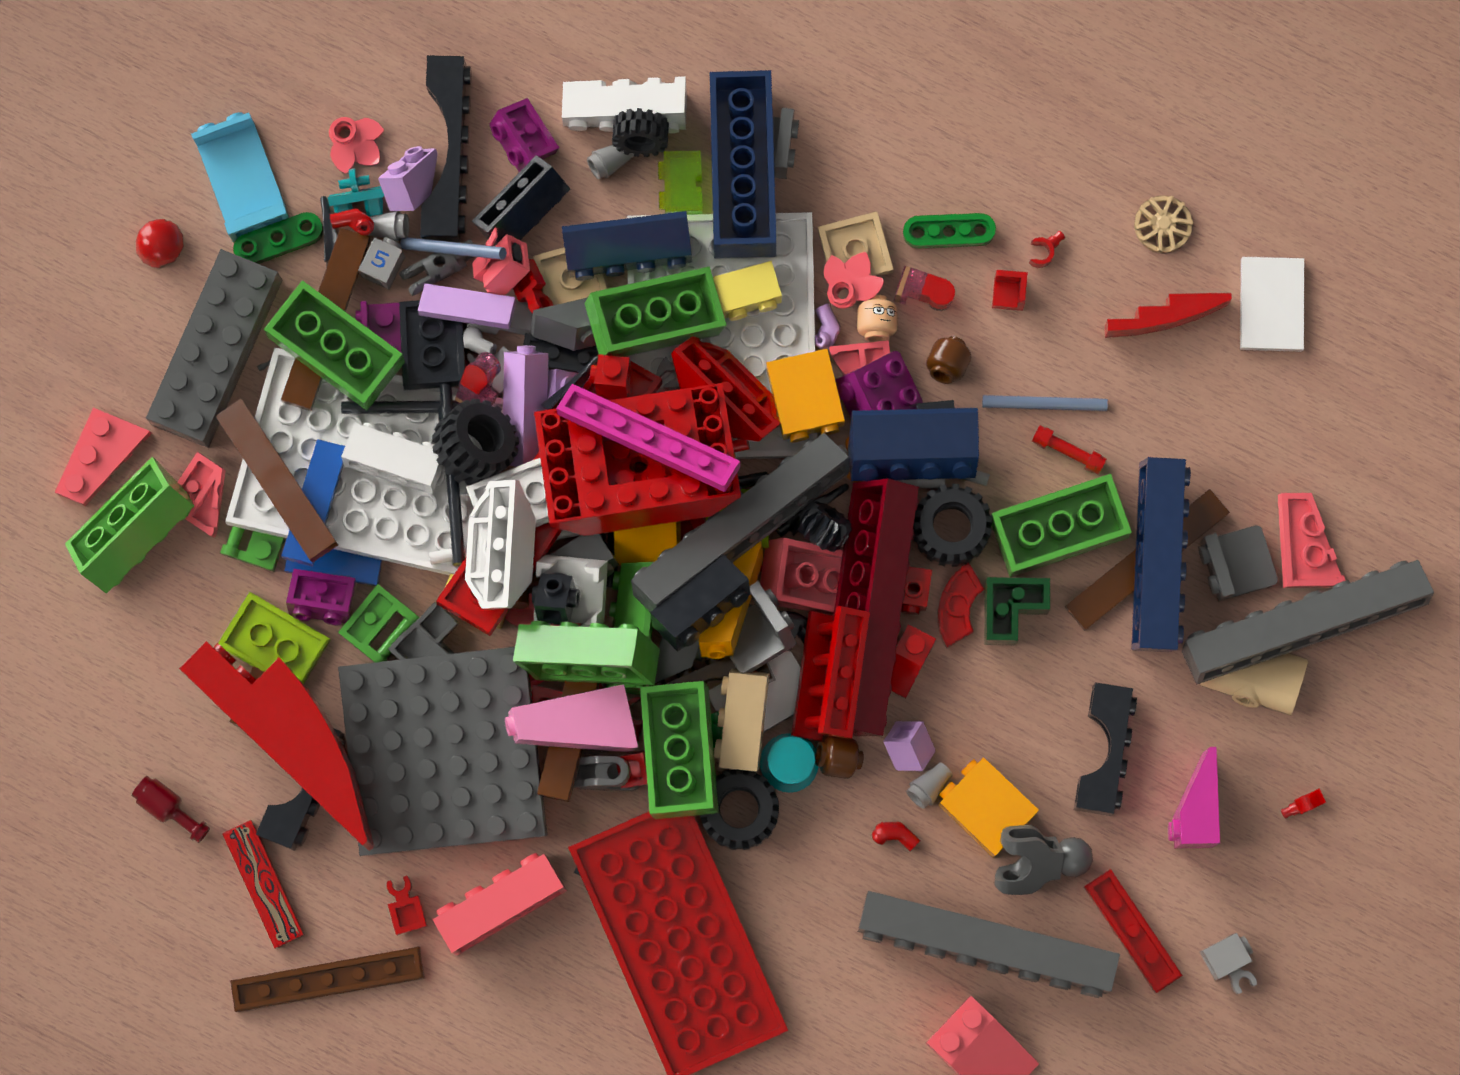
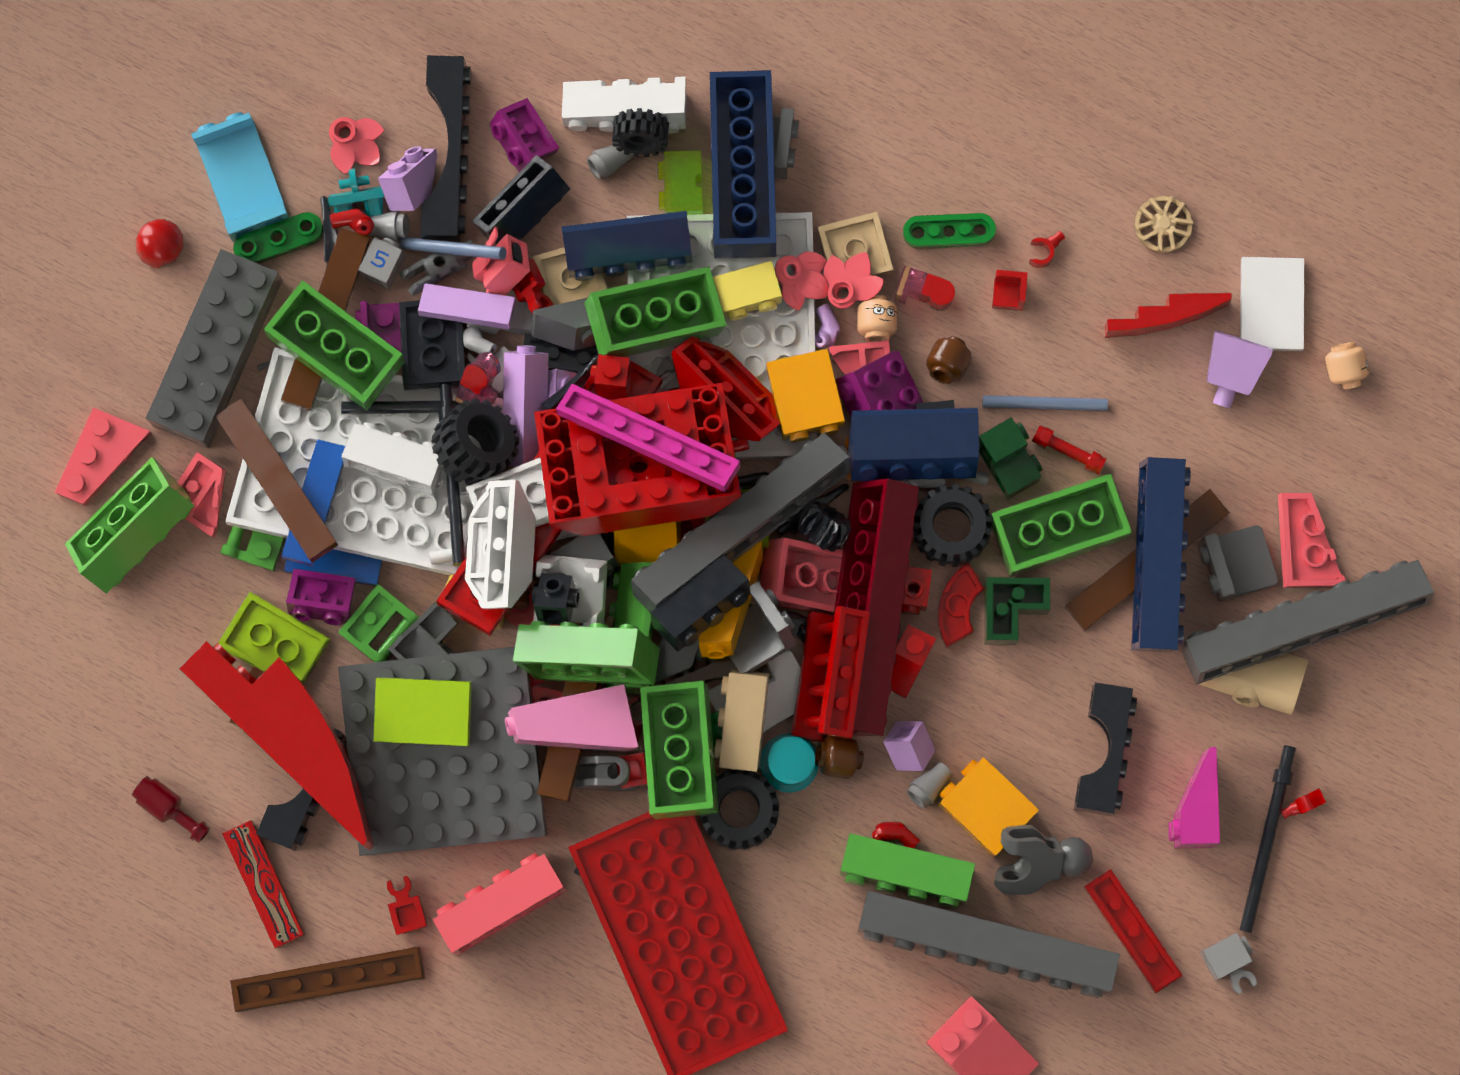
(422, 711): none -> lime tile
(806, 280): none -> coral plate
(907, 870): none -> bright green brick
(1007, 459): none -> dark green brick
(1235, 366): none -> lavender torso
(1282, 778): none -> black bar
(1347, 365): none -> light nougat head

